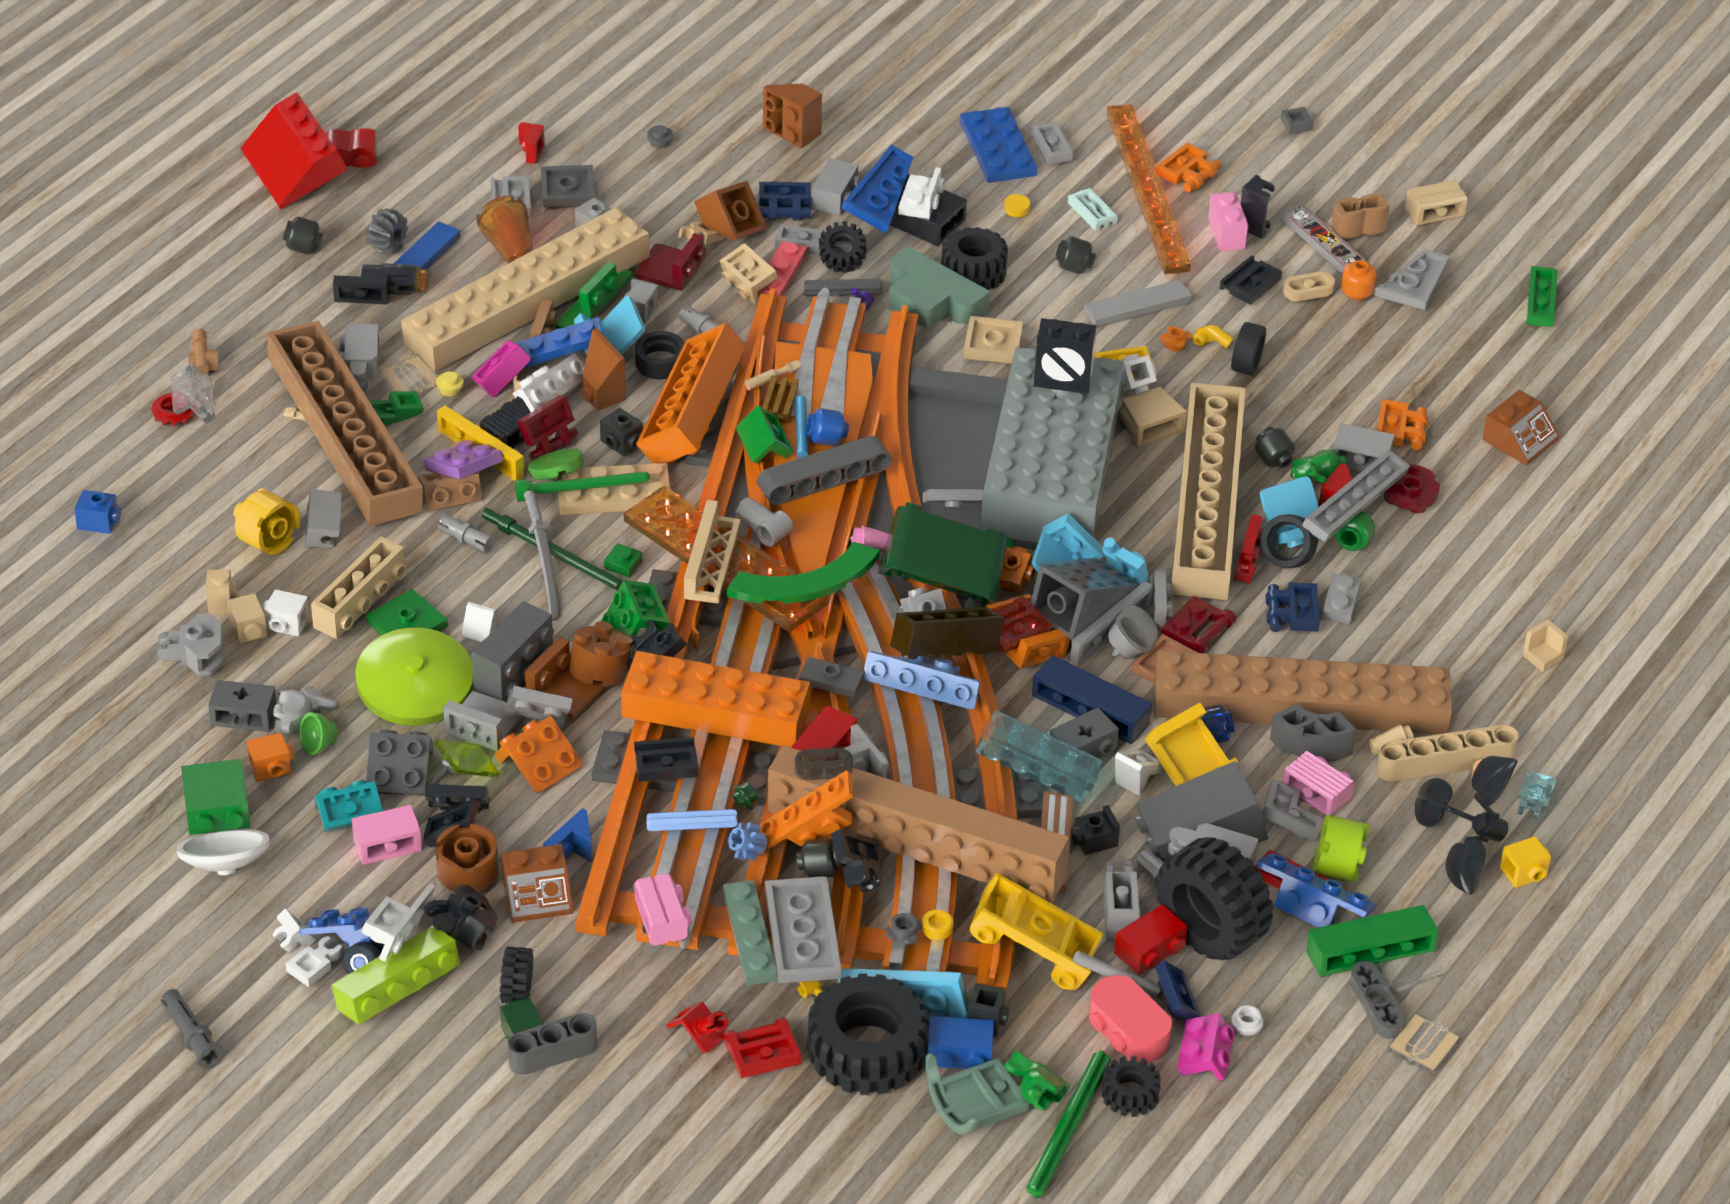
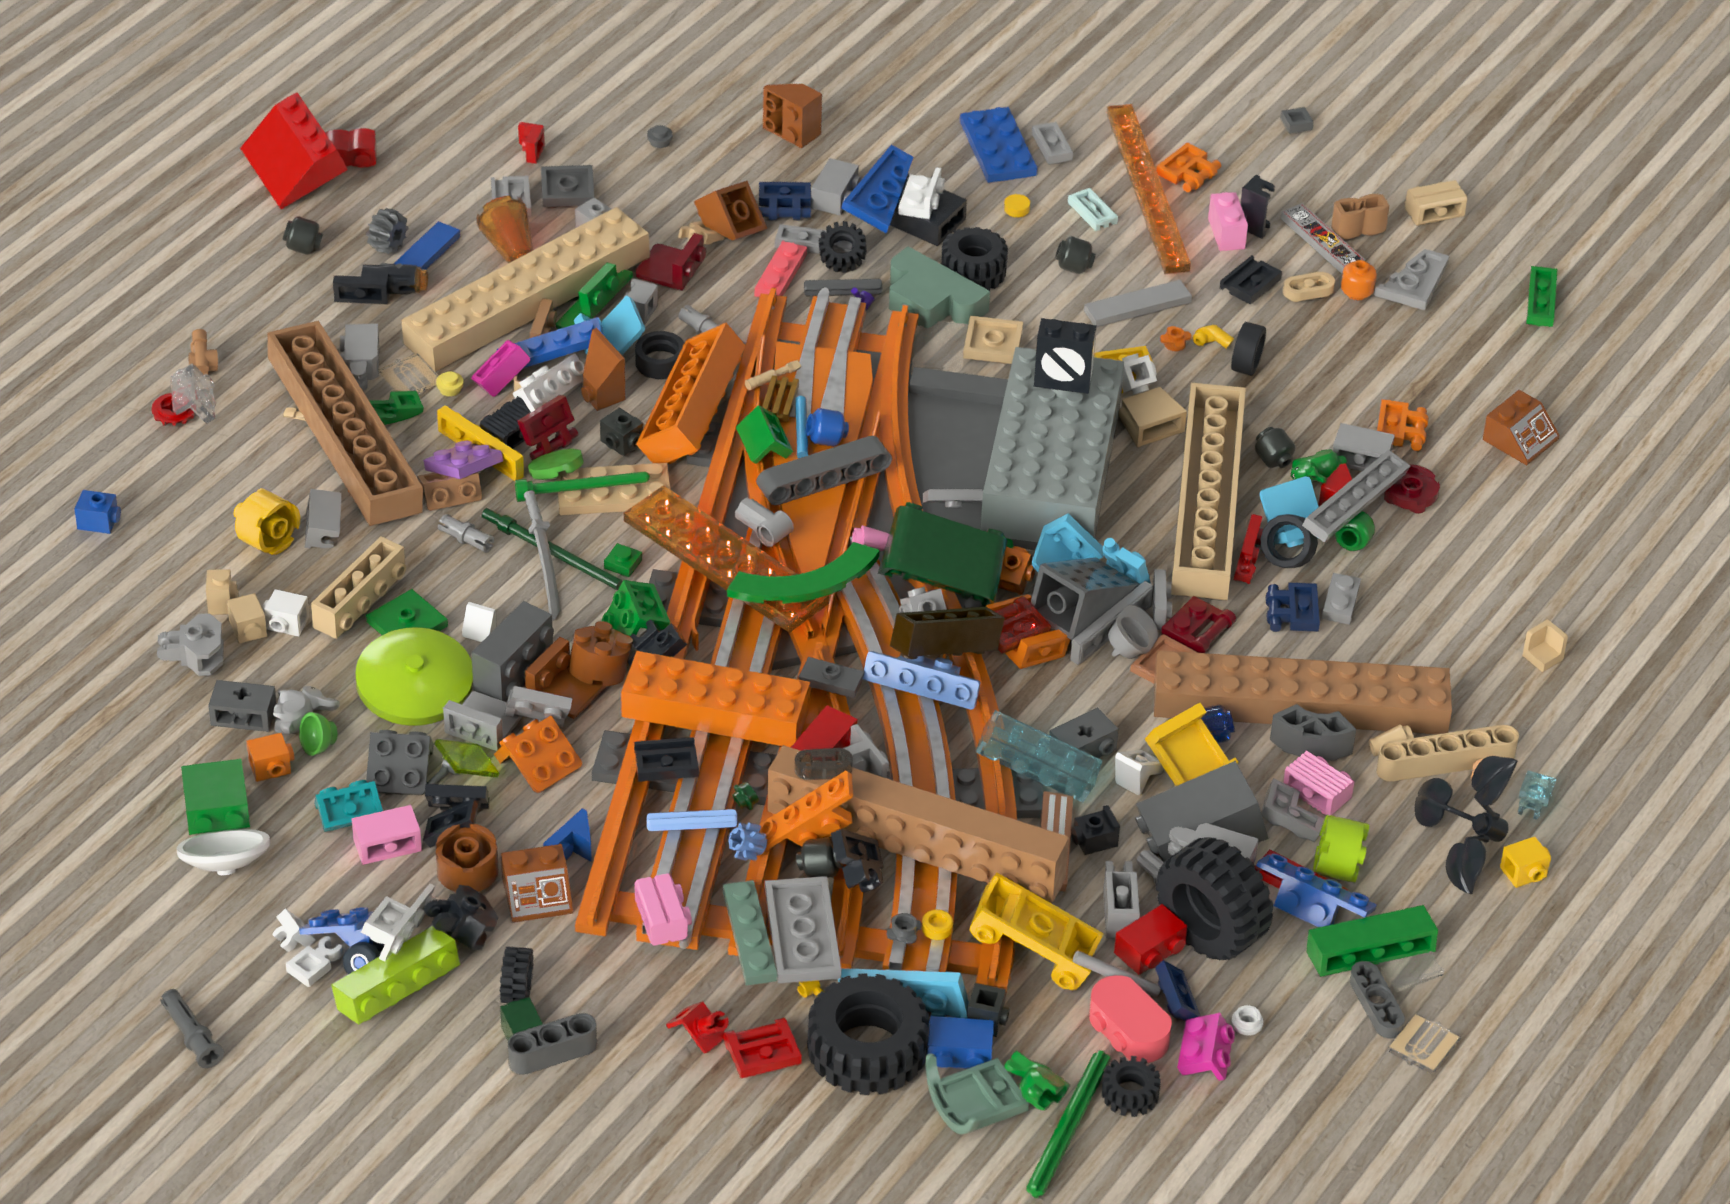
(702, 550): tan fence -> none
(747, 272): tan bracket -> none
(1080, 692): dark blue brick -> none

